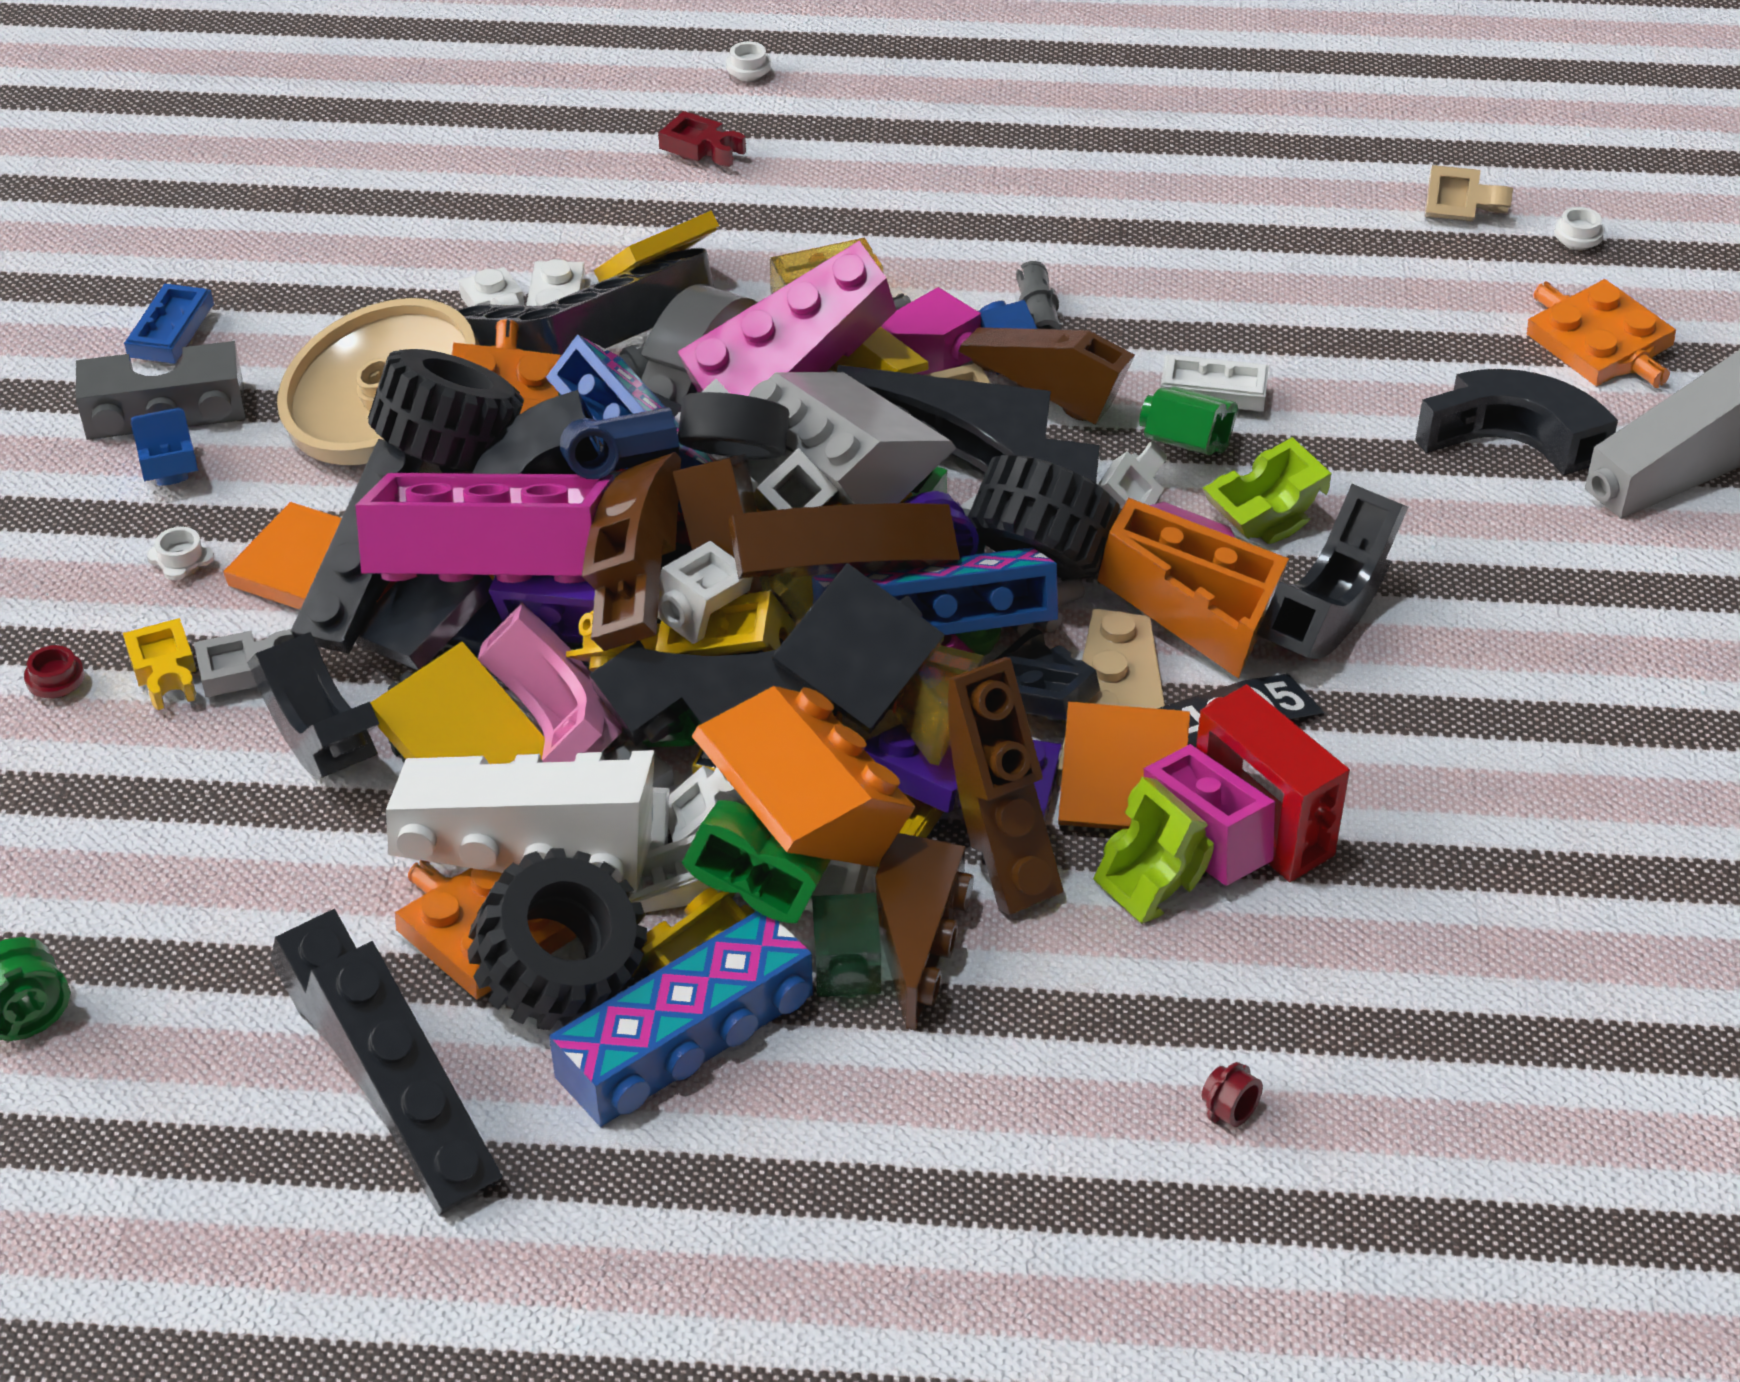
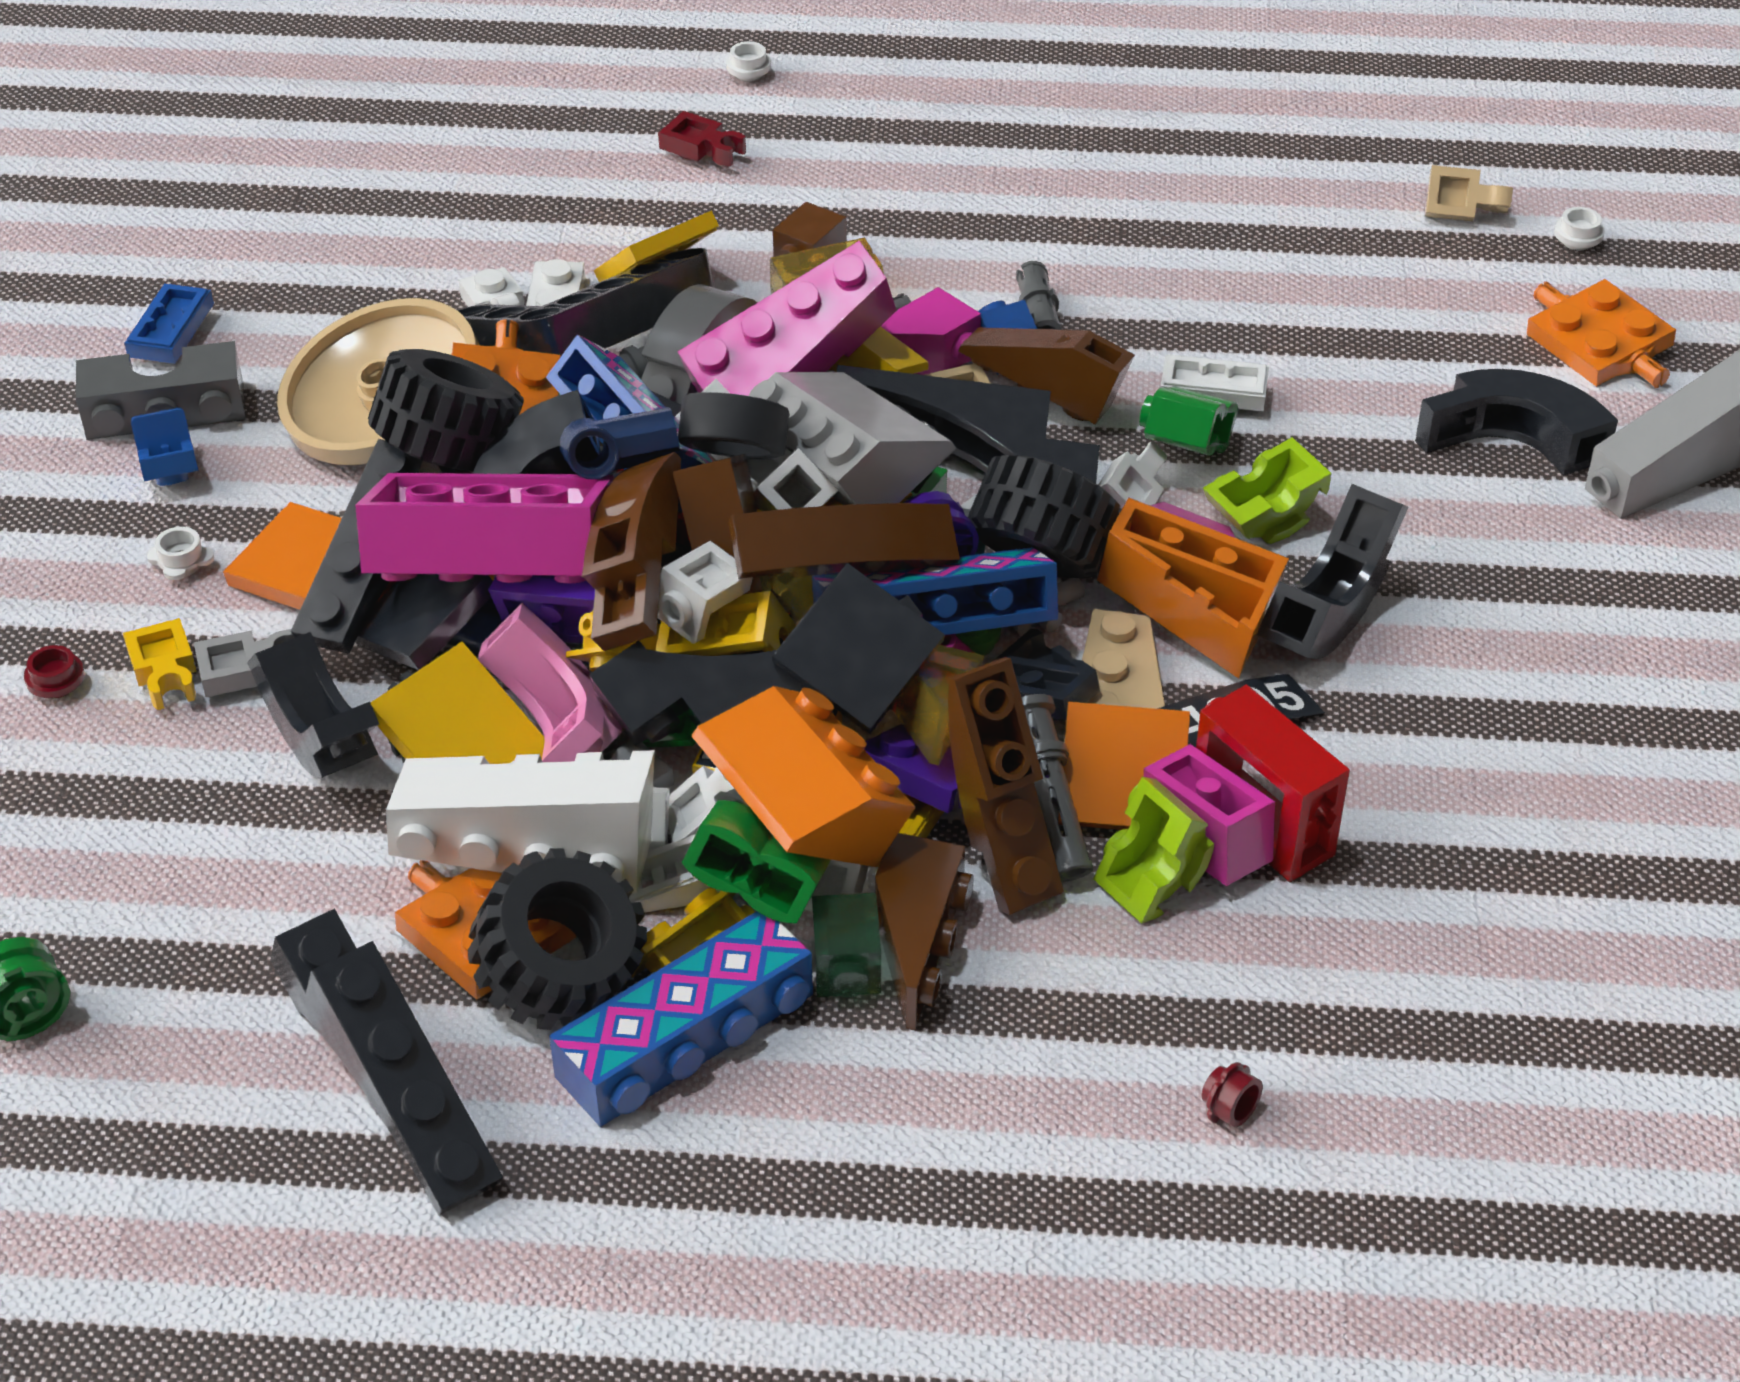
(808, 229): none -> reddish brown brick
(1053, 755): none -> dark grey pin

